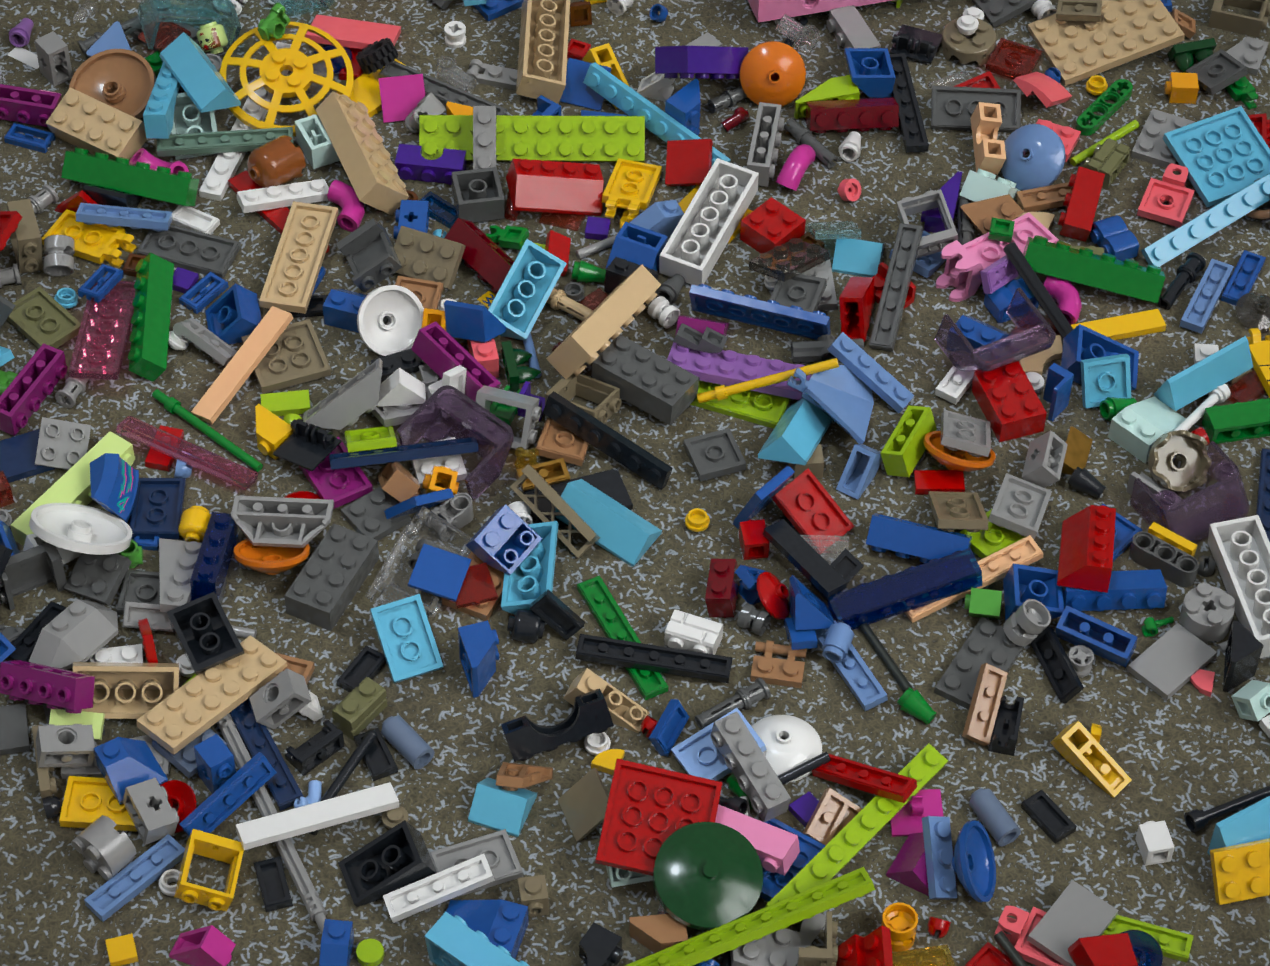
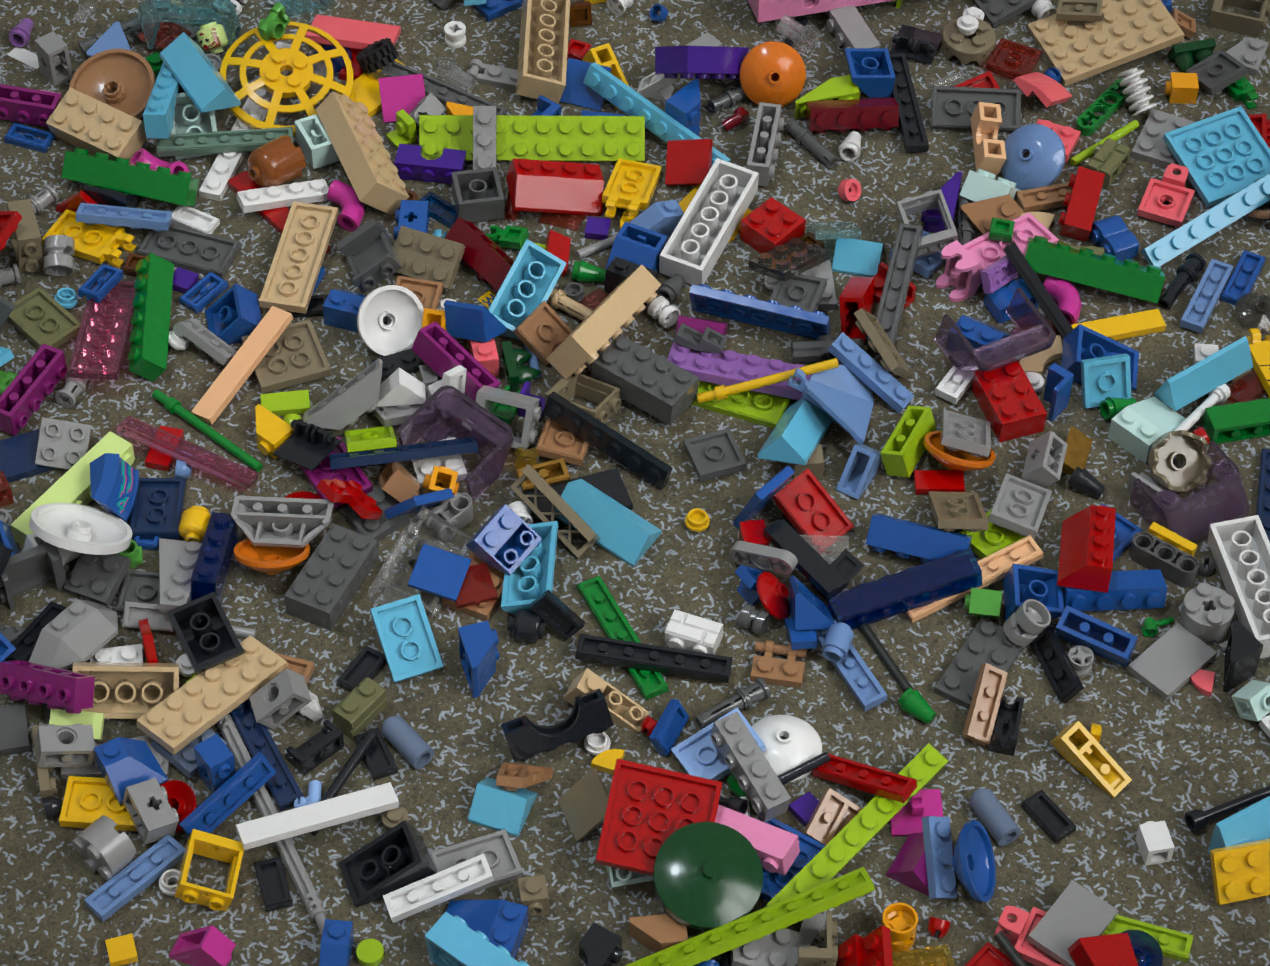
(350, 493): none -> red plate
(405, 130): none -> lime bracket
(542, 331): none -> medium nougat plate
(722, 588): dark red brick -> none
(763, 557): none -> light grey beam
(796, 166): dark pink cylinder -> none
(881, 343): none -> dark tan plate
(1096, 85): yellow plate -> none
(1136, 91): none -> white piece

